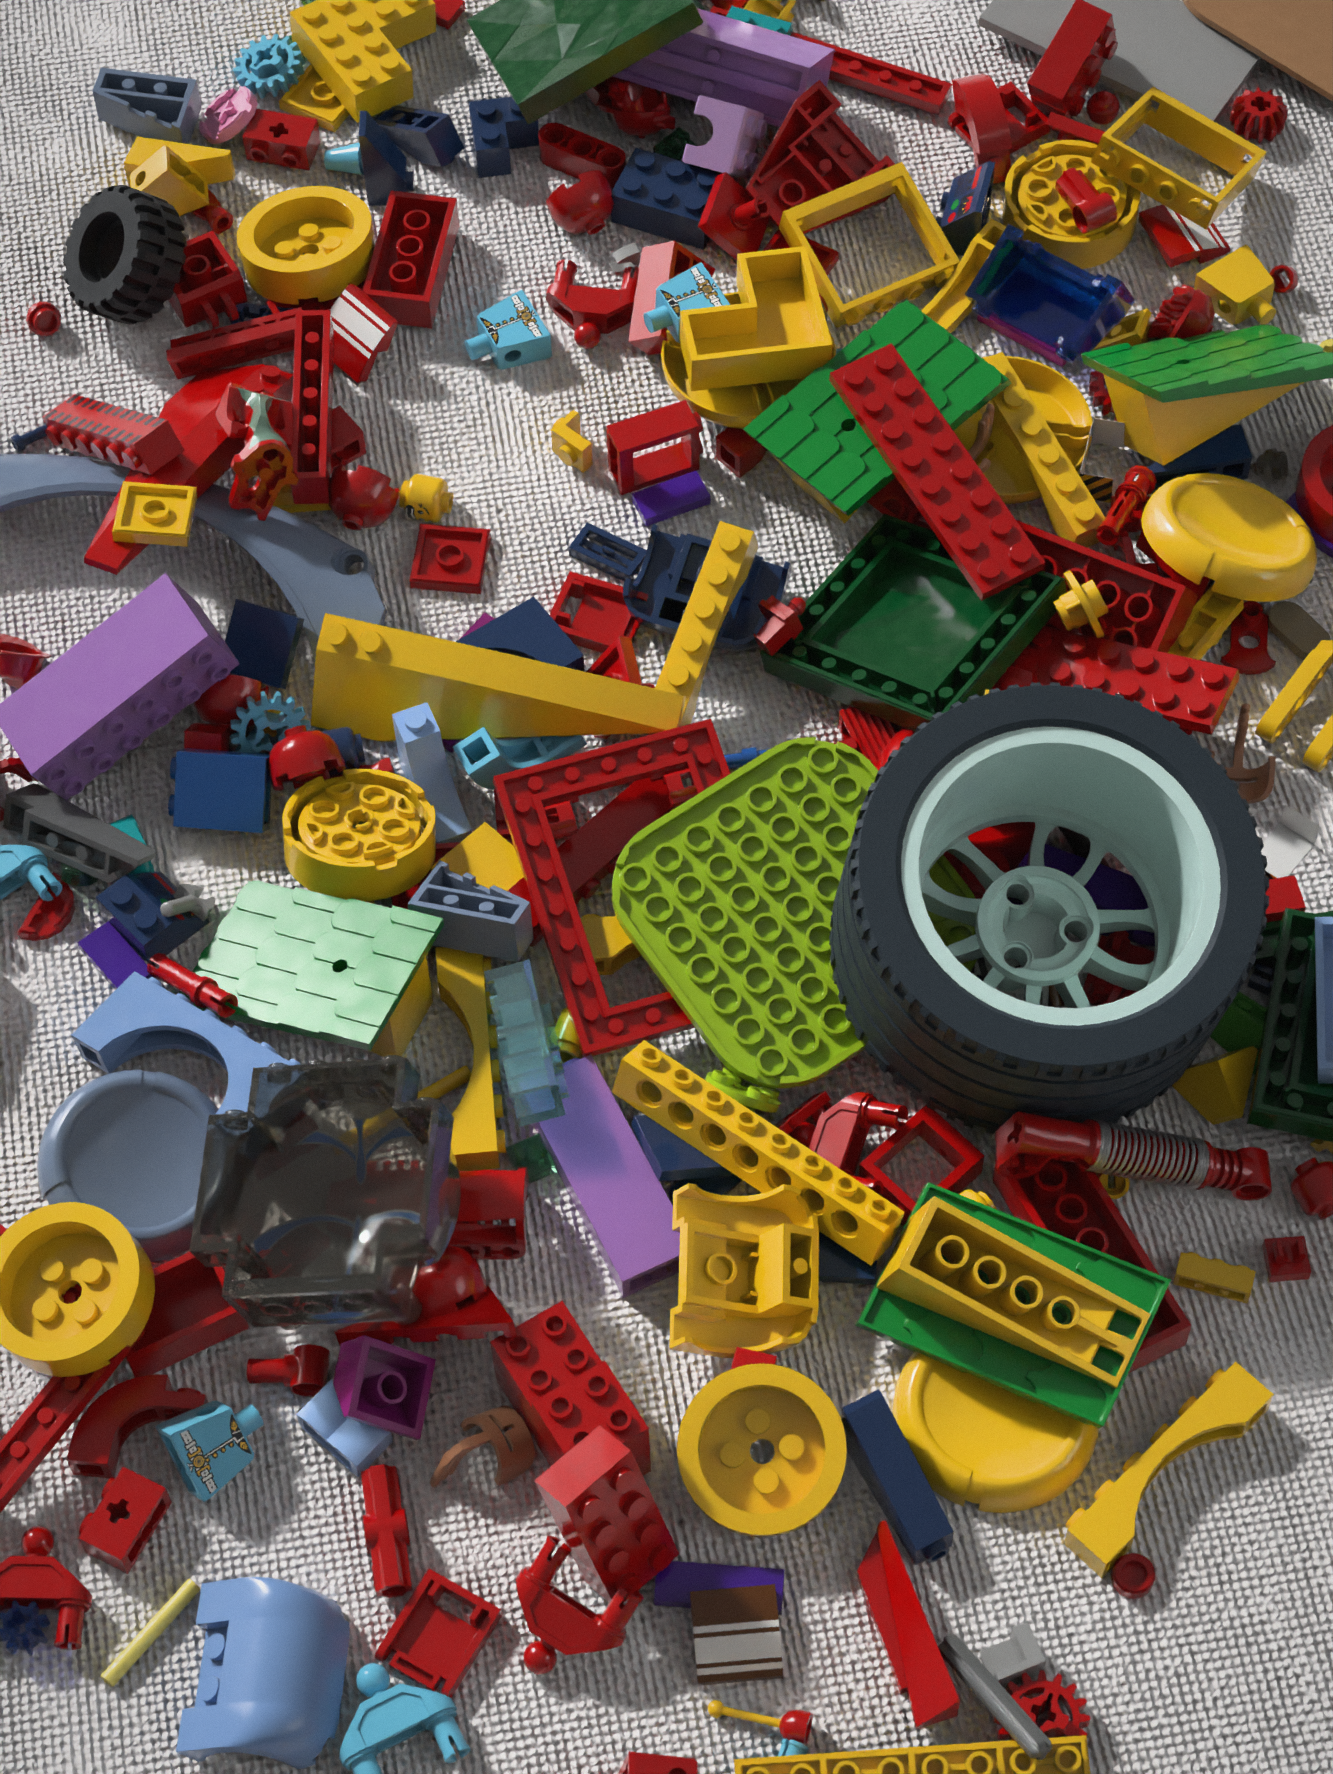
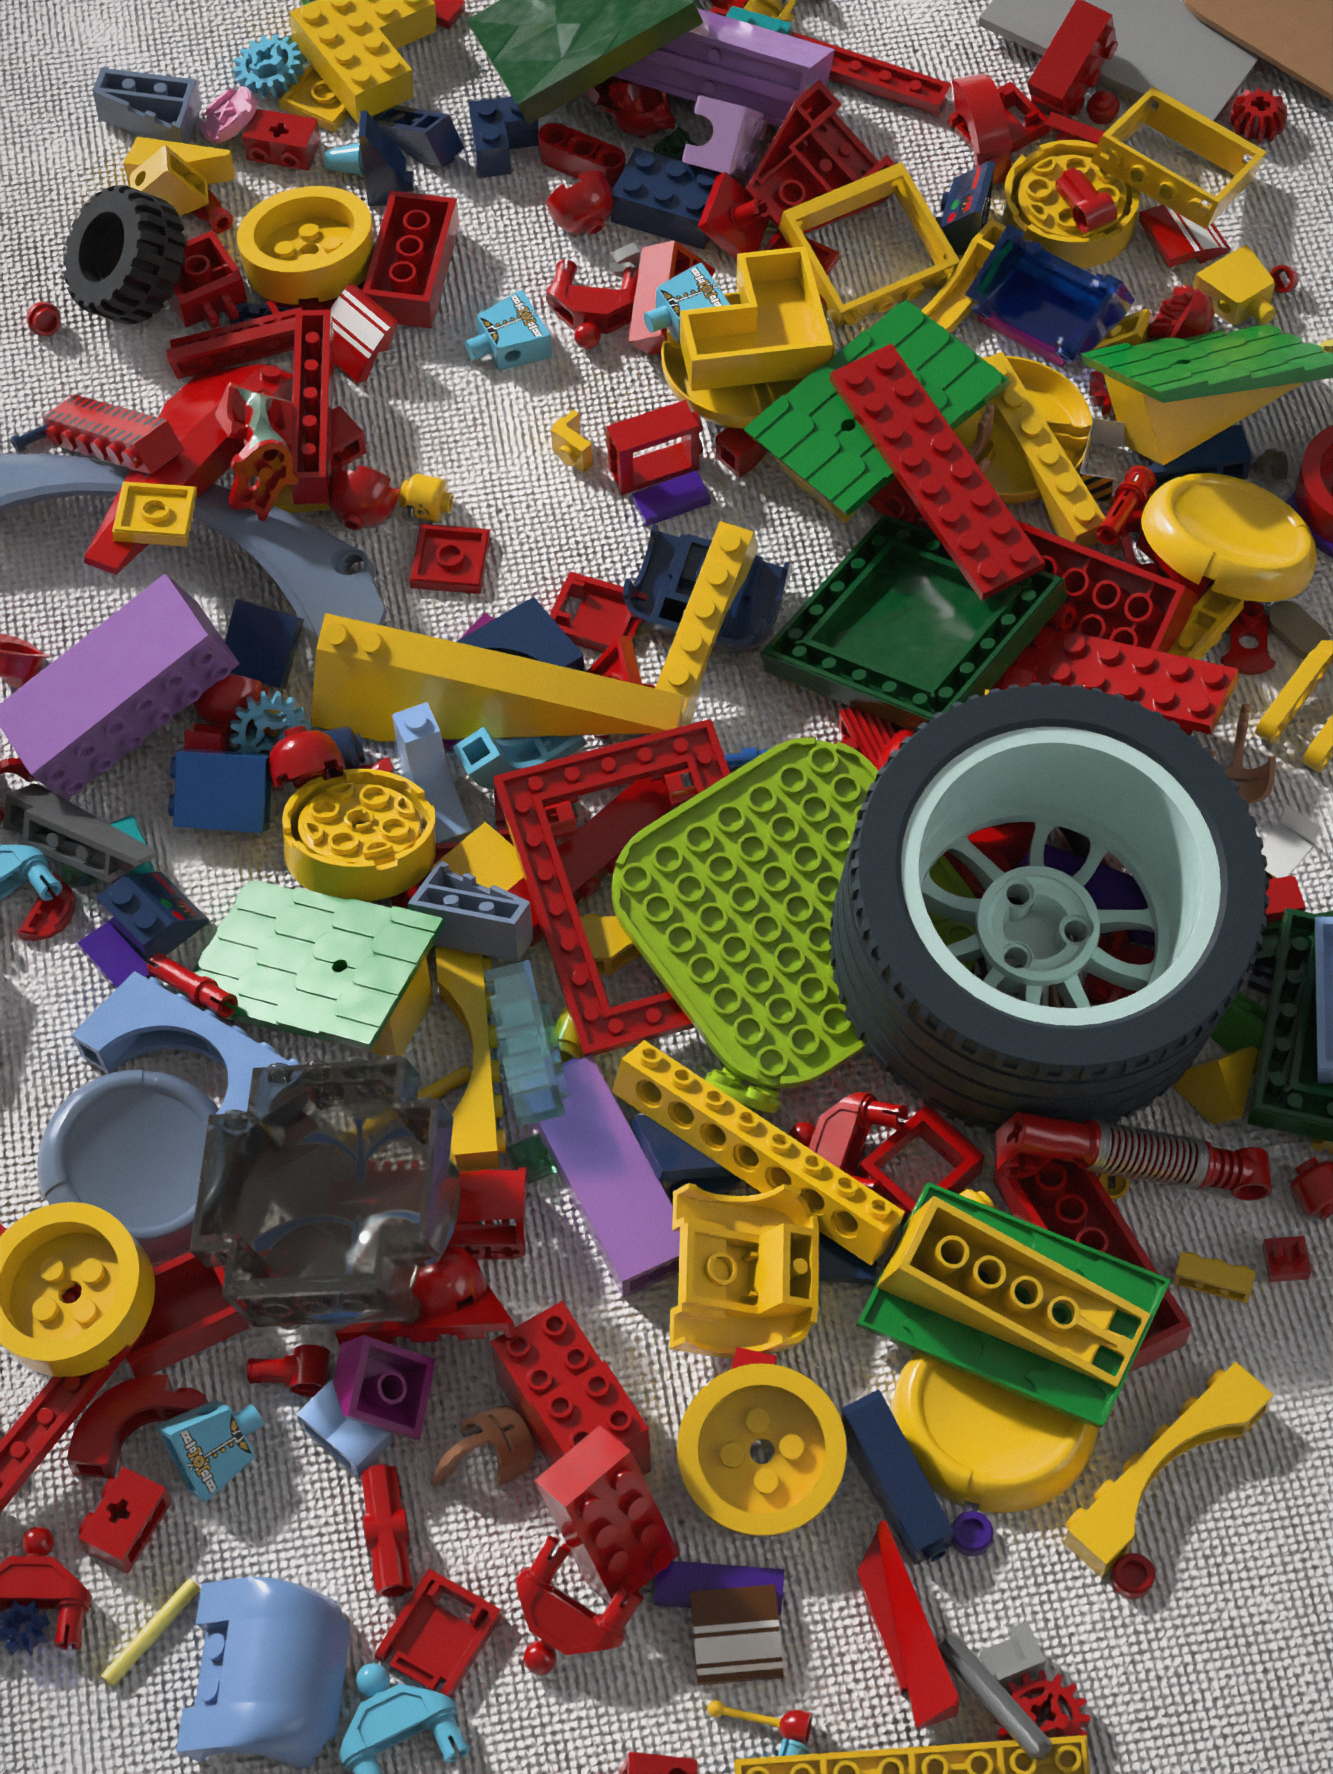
(188, 900): light grey bar -> none
(604, 557): dark blue tile -> none
(781, 623): red piece -> none
(813, 1107): red piece -> none
(972, 1533): none -> dark purple tile
(1081, 605): yellow piece -> none

